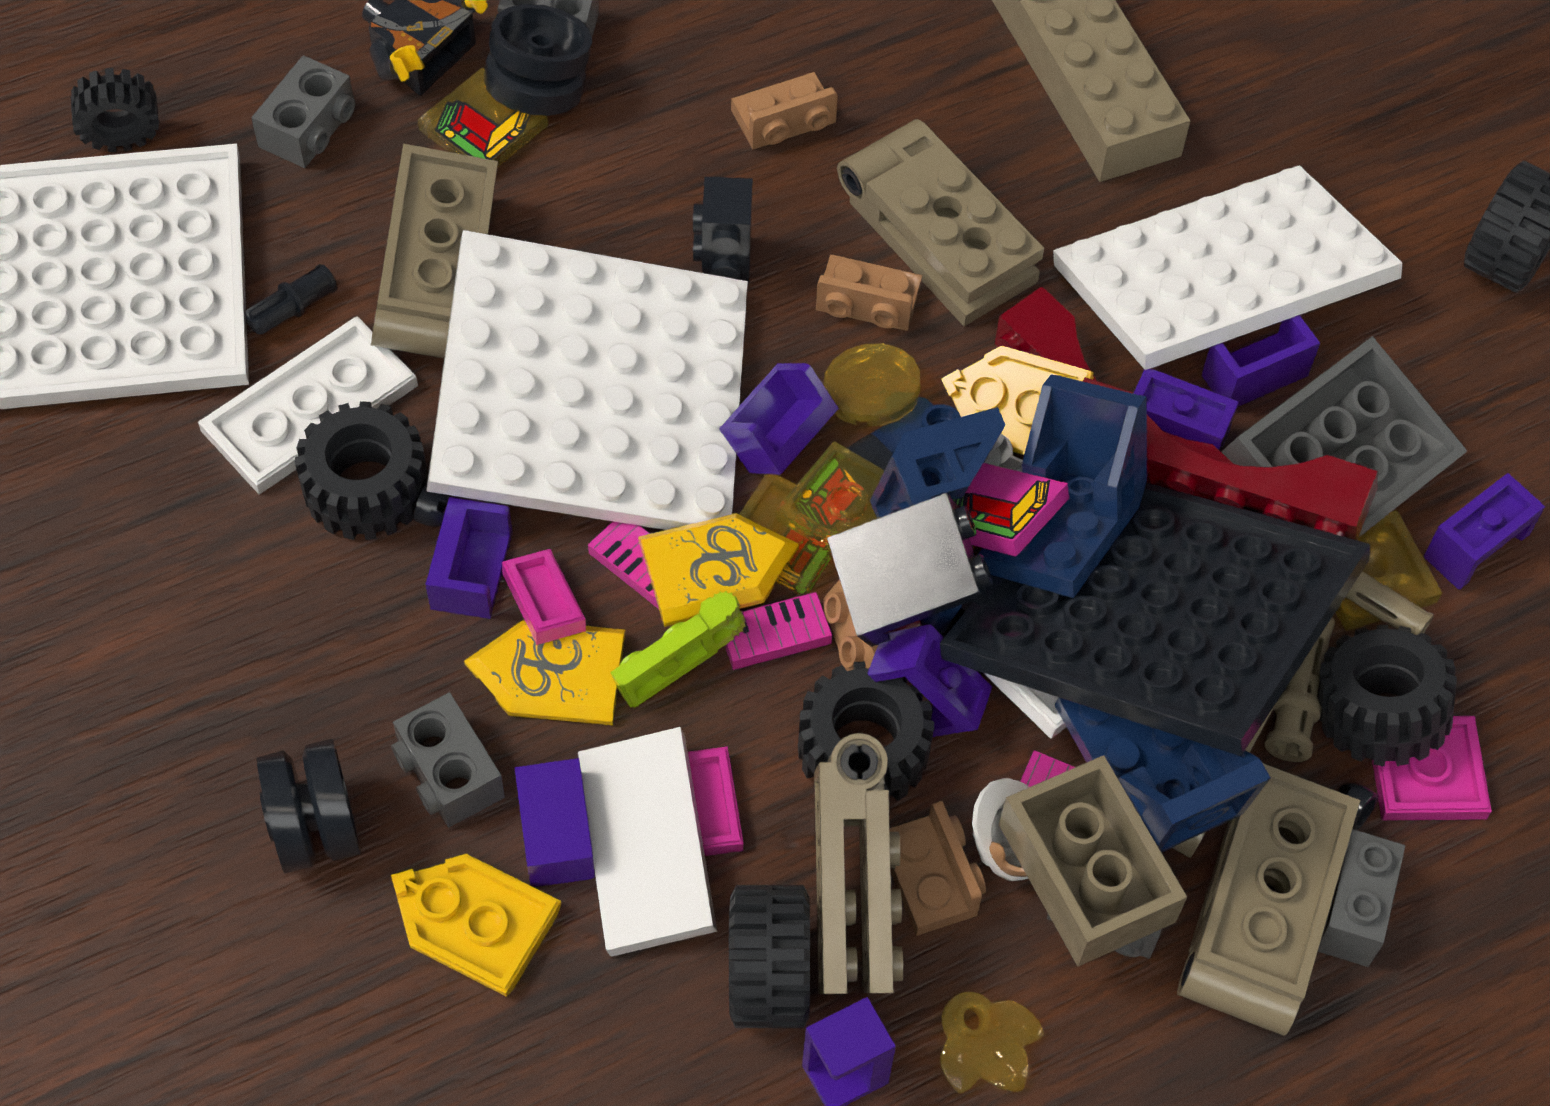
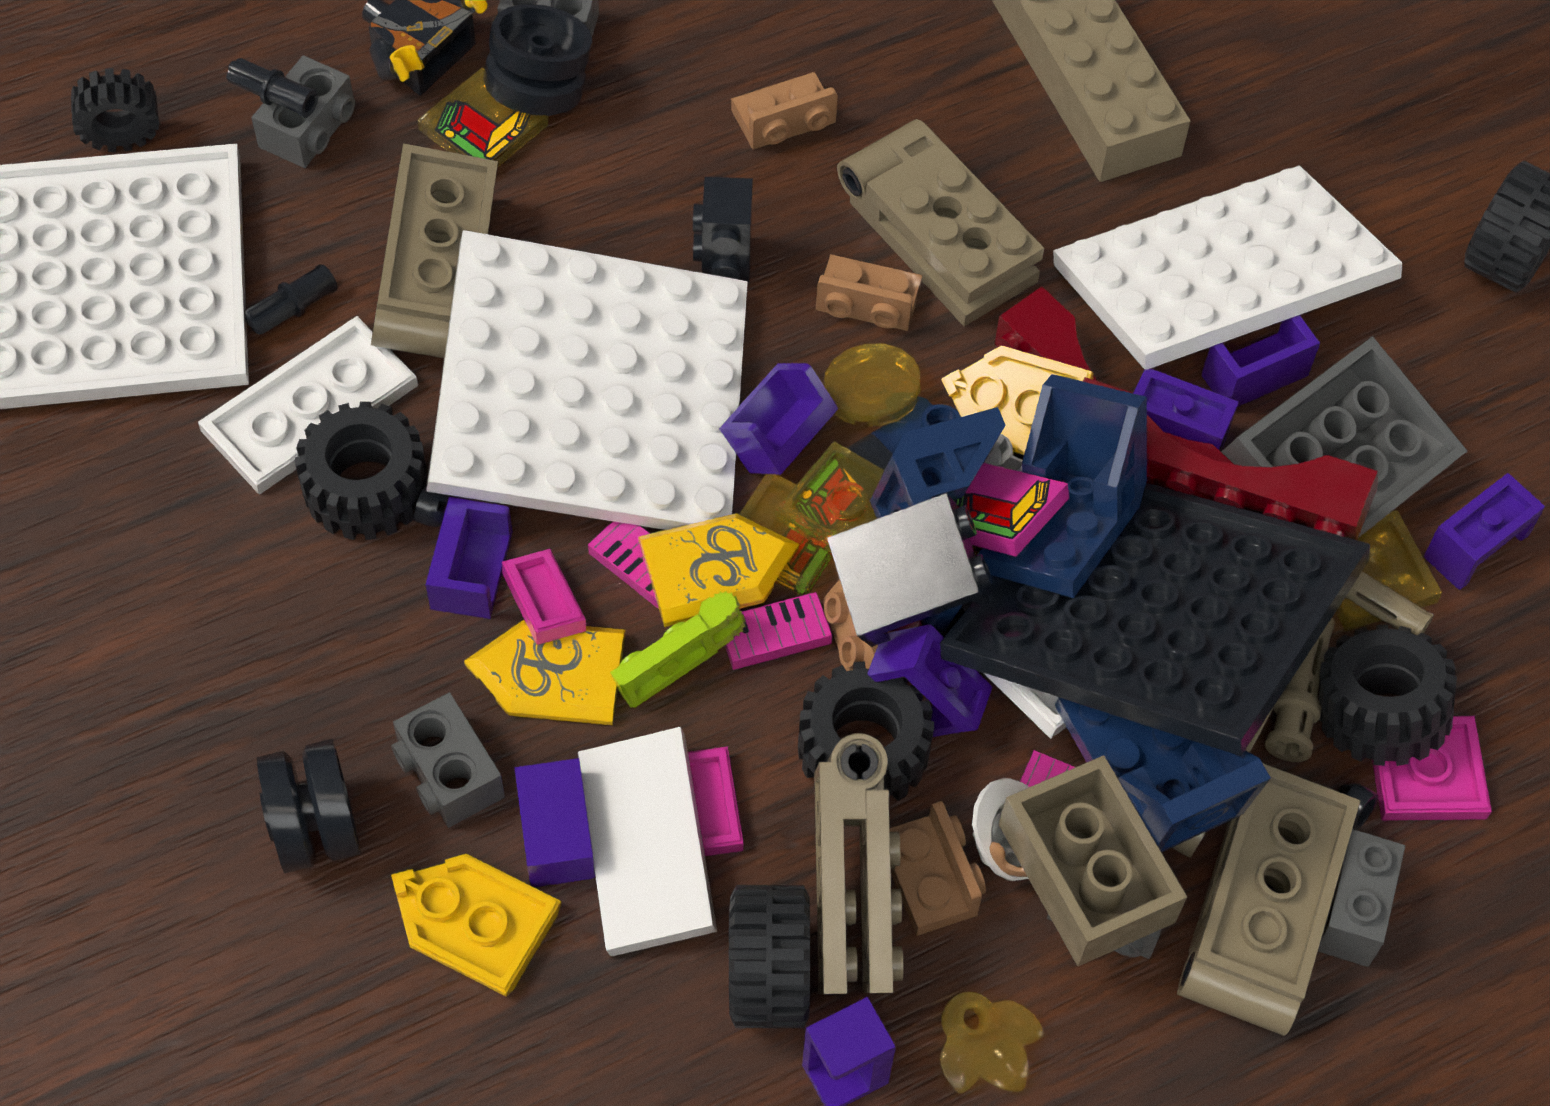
(272, 87): none -> black axle

